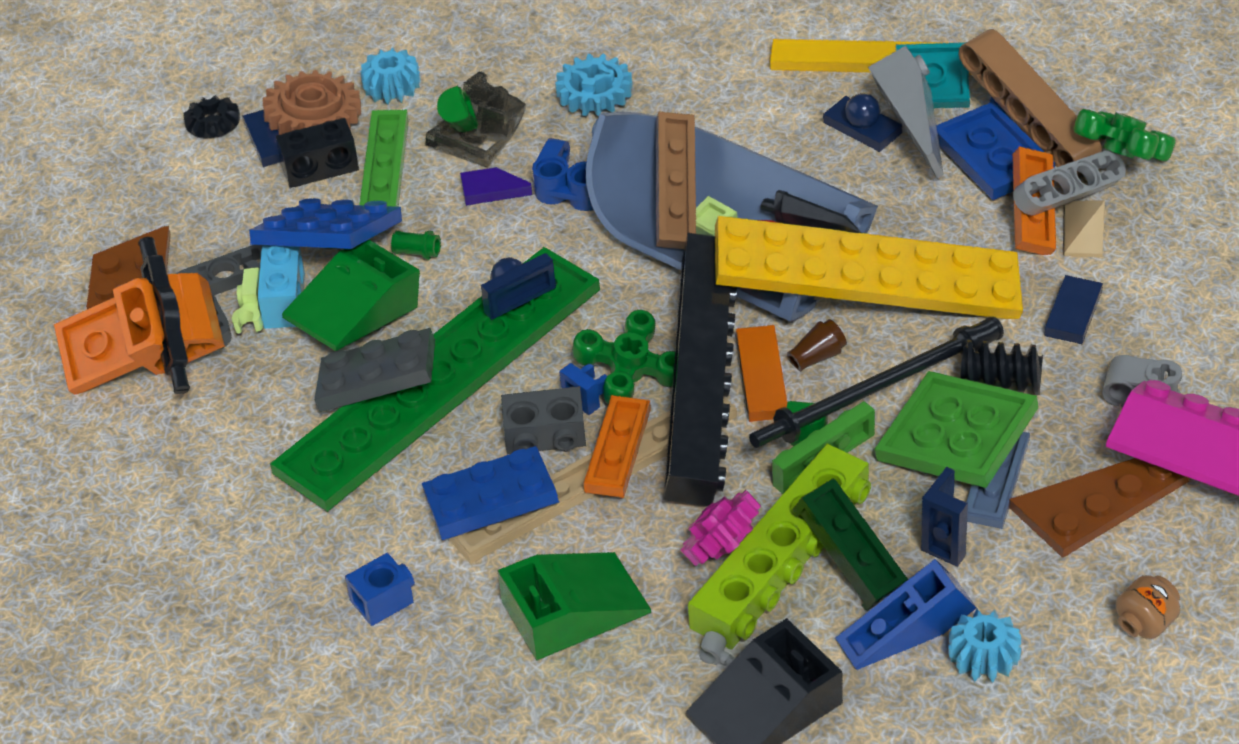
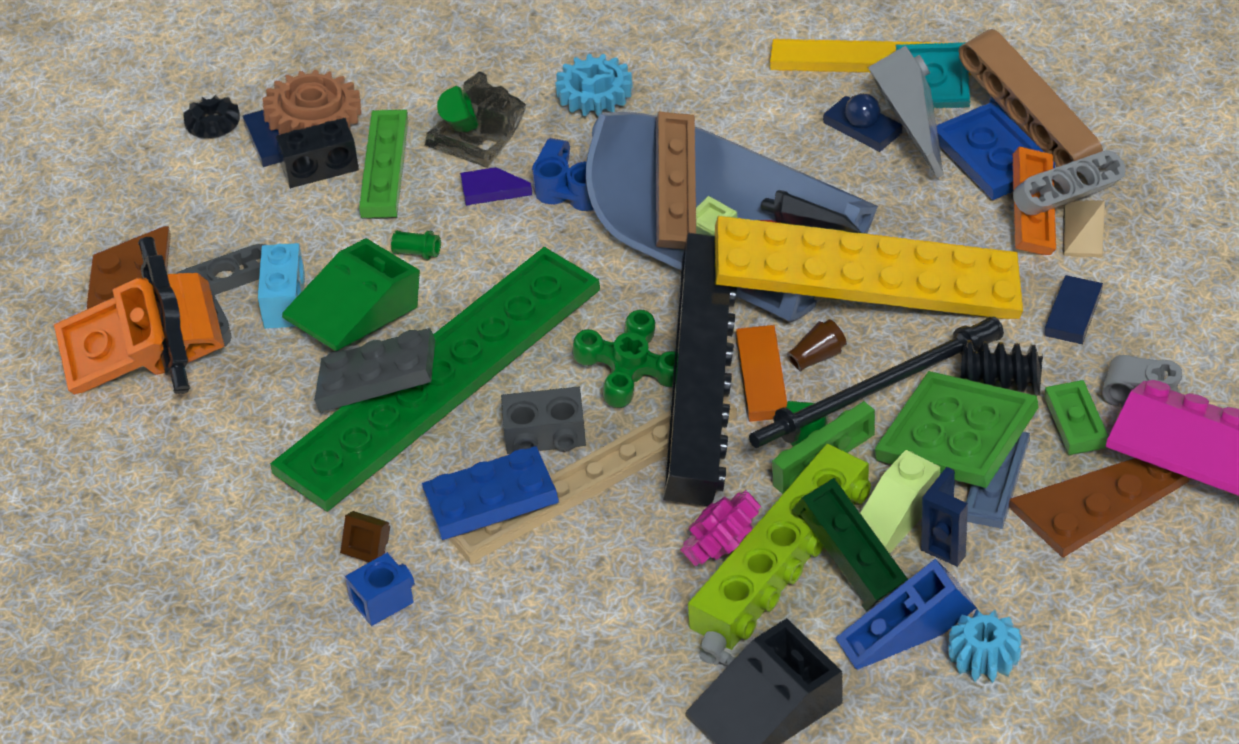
(248, 301): yellowish green plate -> none
(326, 225): blue plate -> none
(364, 536): none -> reddish brown tile
(390, 75): medium azure gear -> none
(516, 283): dark blue tile -> none
(568, 598): green slope -> none
(590, 389): blue tile -> none
(617, 446): orange tile -> none
(897, 498): none -> yellowish green slope
(1076, 417): none -> bright green plate
(1124, 135): green gear -> none
(1148, 606): medium nougat head -> none

